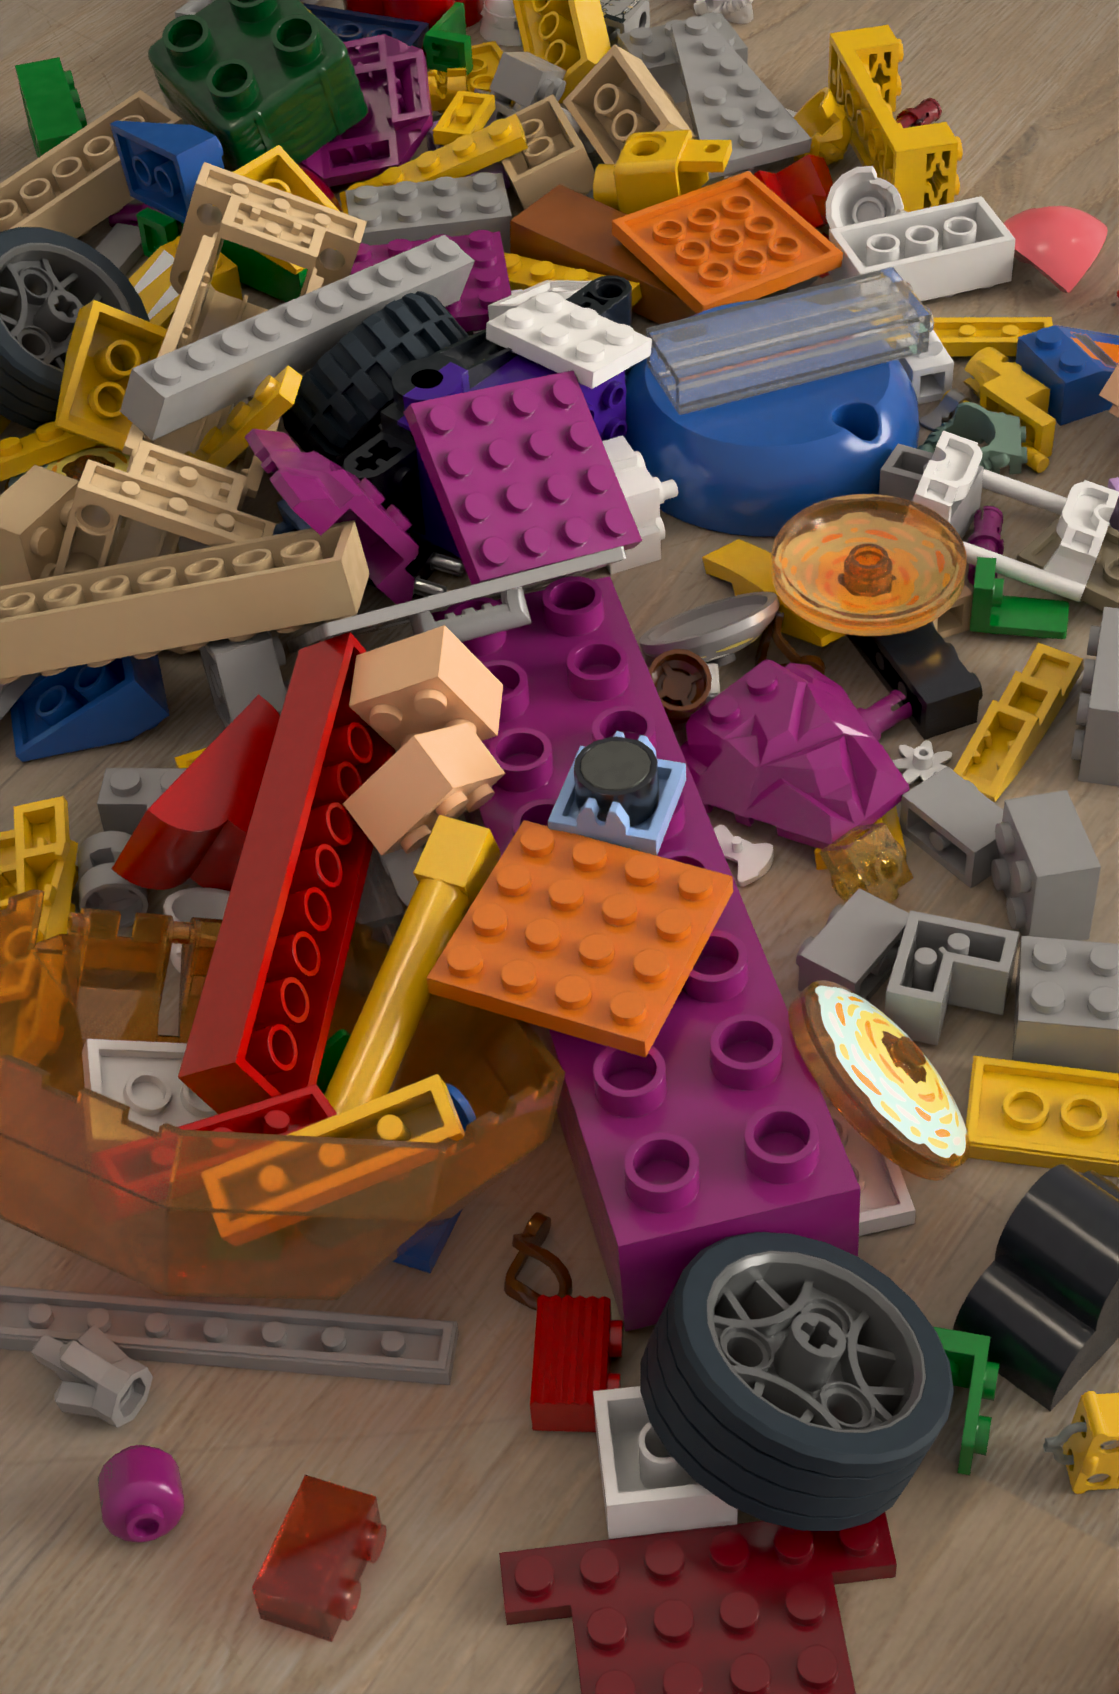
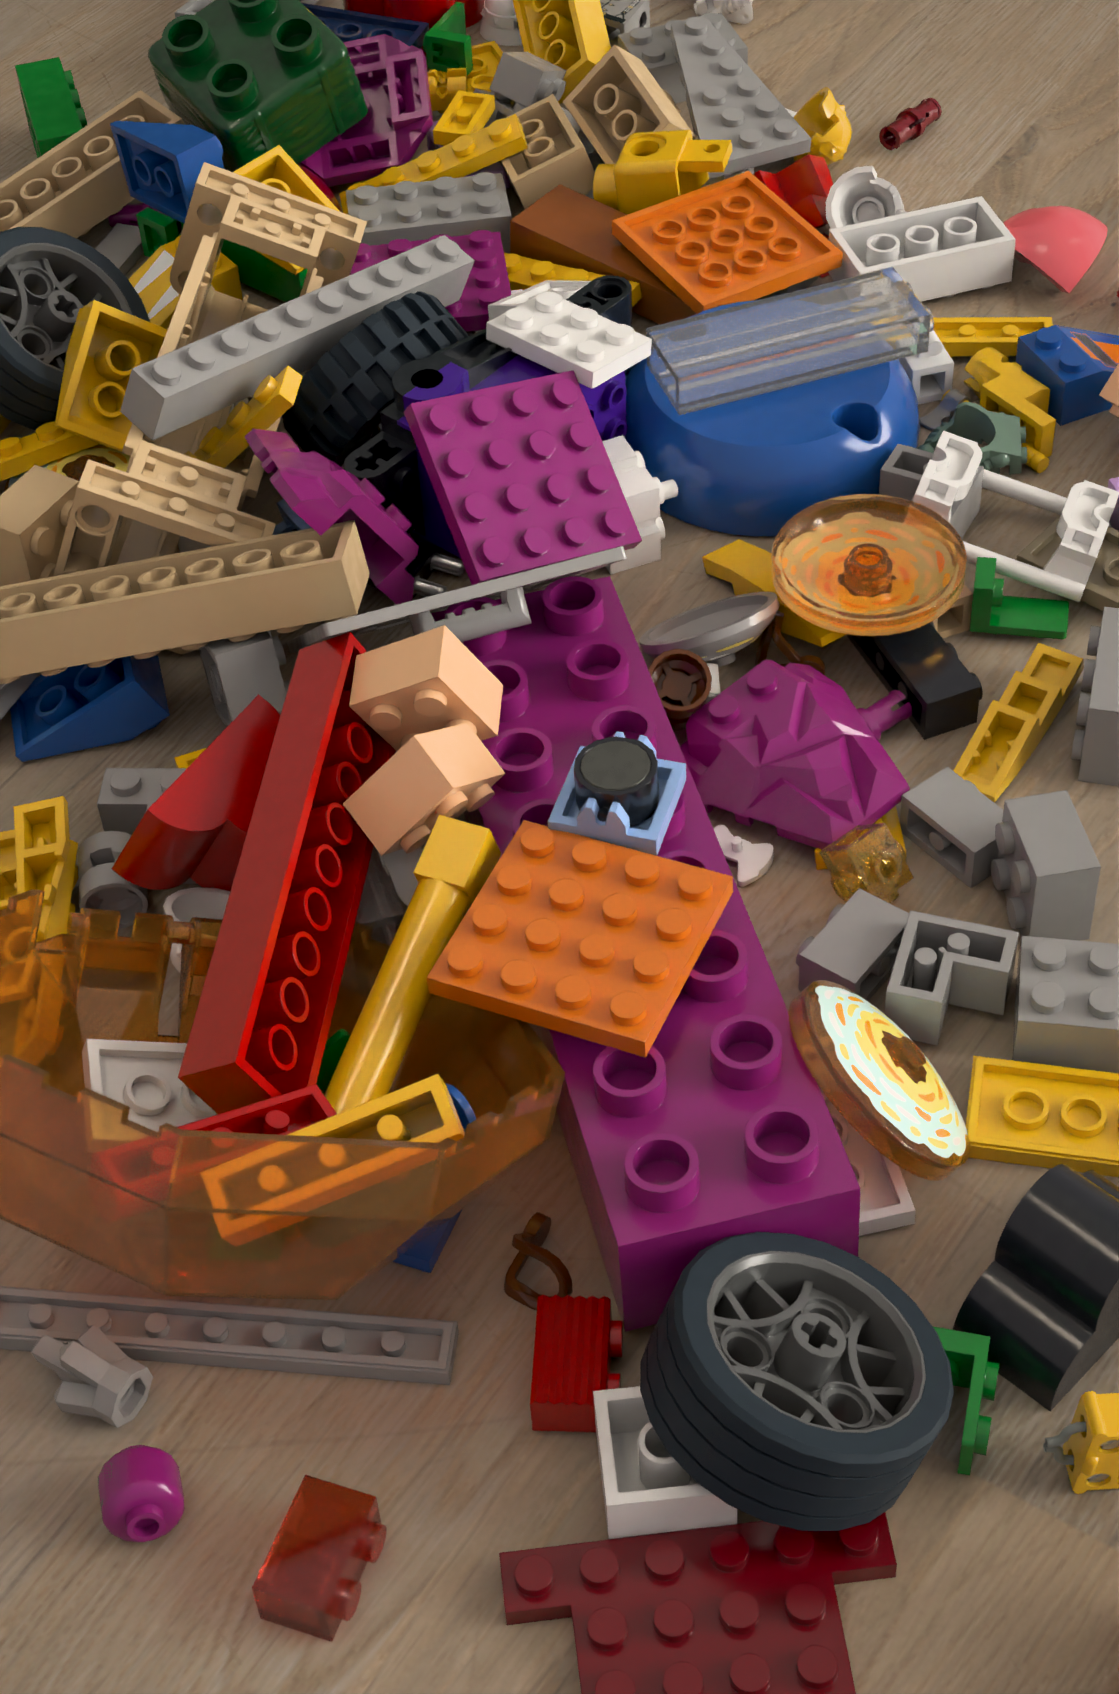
(866, 81): yellow plate -> none
(921, 761): white plant -> none
(986, 534): magenta pin -> none

